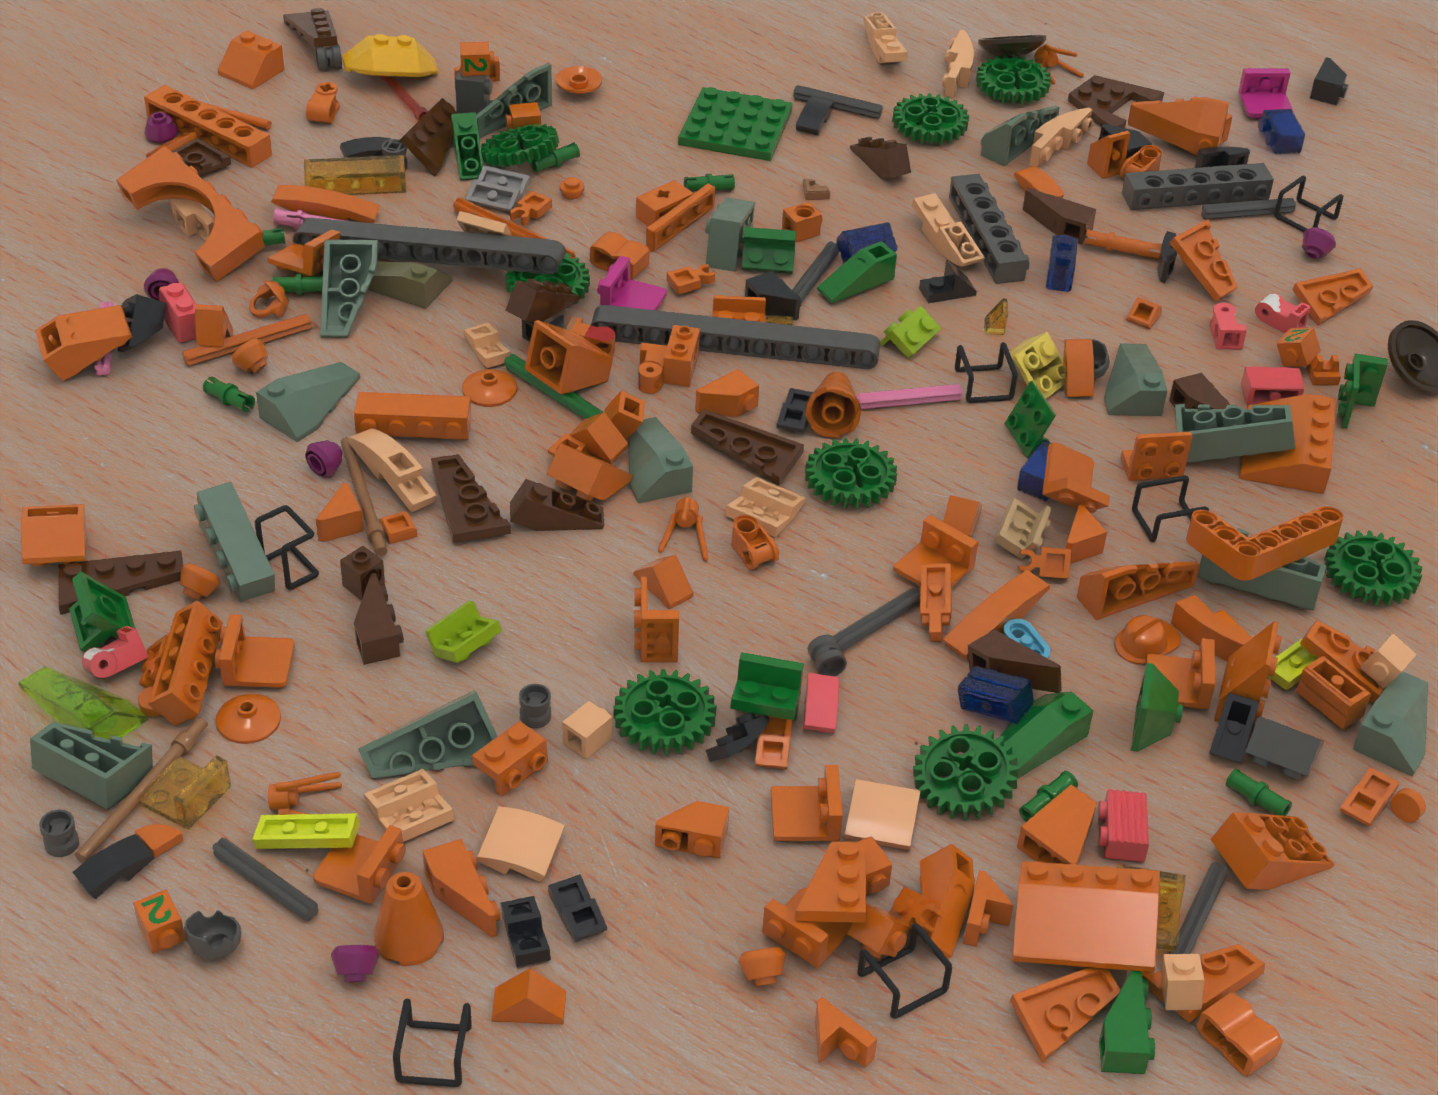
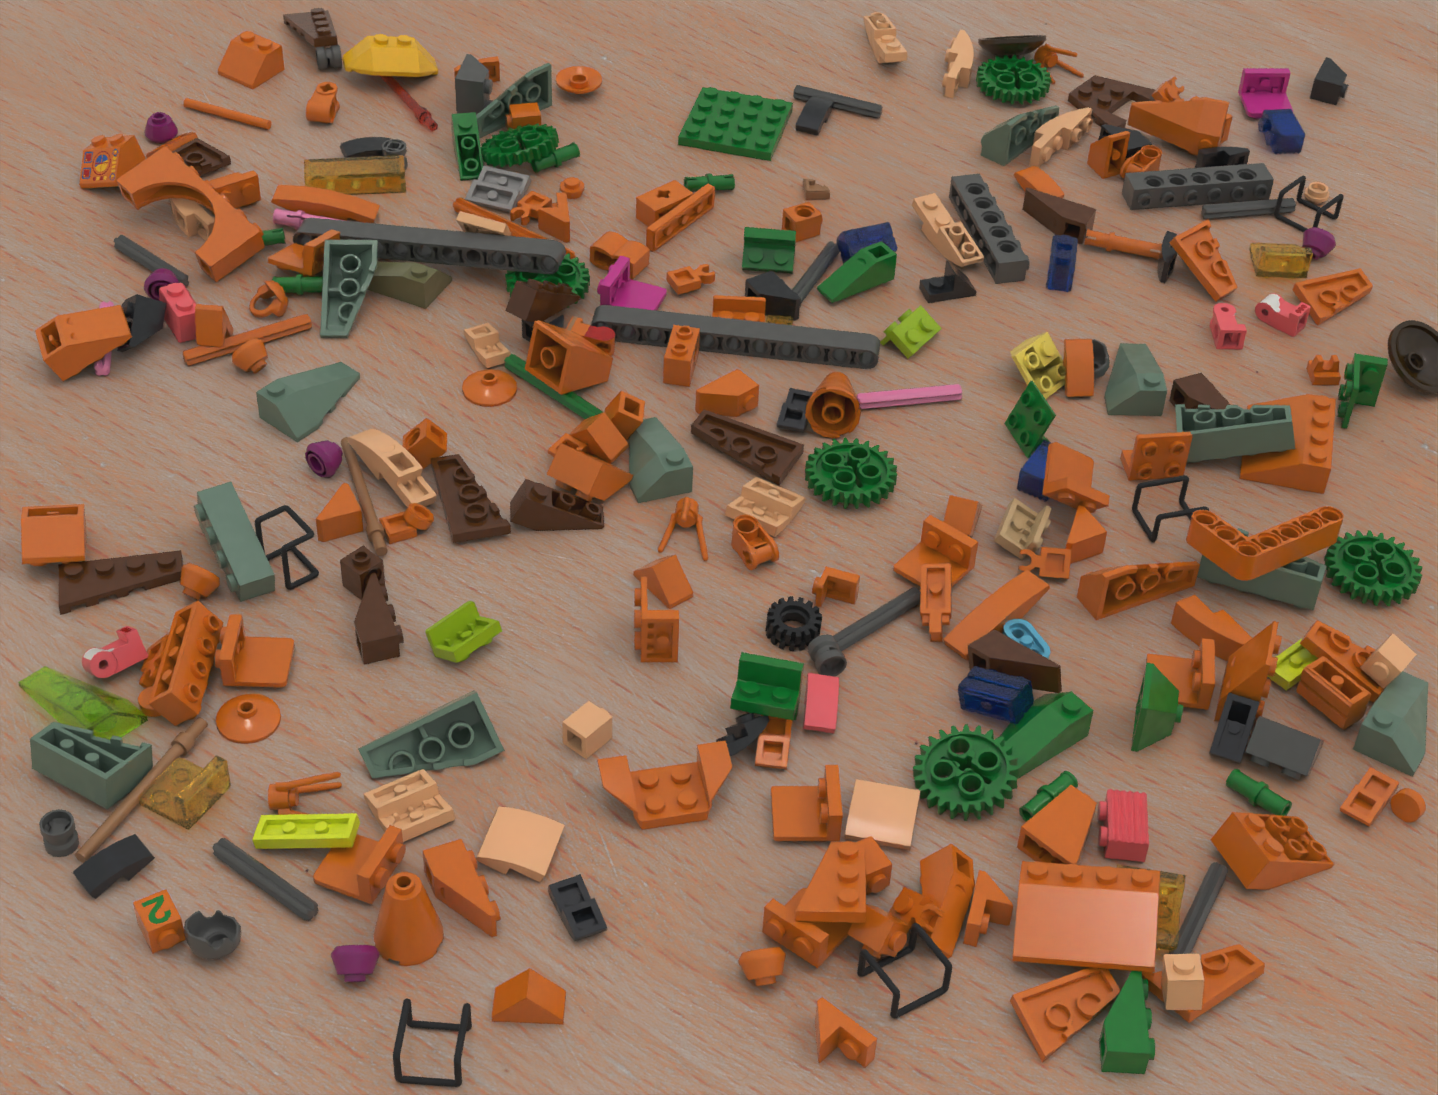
(97, 612): green bracket -> none
(108, 160): none -> orange slope
(146, 258): none -> dark grey axle
(159, 837): orange tile -> none
(212, 126): orange brick -> none
(228, 394): green pin -> none
(239, 188): none -> orange bracket
(414, 415): orange brick -> none
(418, 516): none -> orange tile
(425, 442): none -> orange brick
(431, 136): reddish brown wing -> none
(476, 58): orange brick -> none
(512, 757): orange bracket -> none
(525, 931): black slope -> none
(535, 705): dark grey wheel -> none
(556, 220): none -> orange slope
(651, 367): orange leg -> none
(664, 712): green gear -> none
(670, 792): none -> orange piece
(694, 829): orange slope -> none
(727, 232): sand green wedge -> none
(793, 611): none -> black tyre
(836, 585): none -> orange bracket
(883, 157): reddish brown slope -> none
(930, 118): green gear -> none
(967, 368): black piece -> none
(996, 319): clear yellow slope -> none
(1144, 313): orange slope -> none
(1146, 636): orange piece -> none
(1168, 91): none -> orange plate
(1239, 1034): orange brick -> none
(1271, 383): coral brick -> none
(1280, 260): none -> clear yellow bracket
(1298, 347): orange brick -> none
(1317, 192): none -> light nougat plate

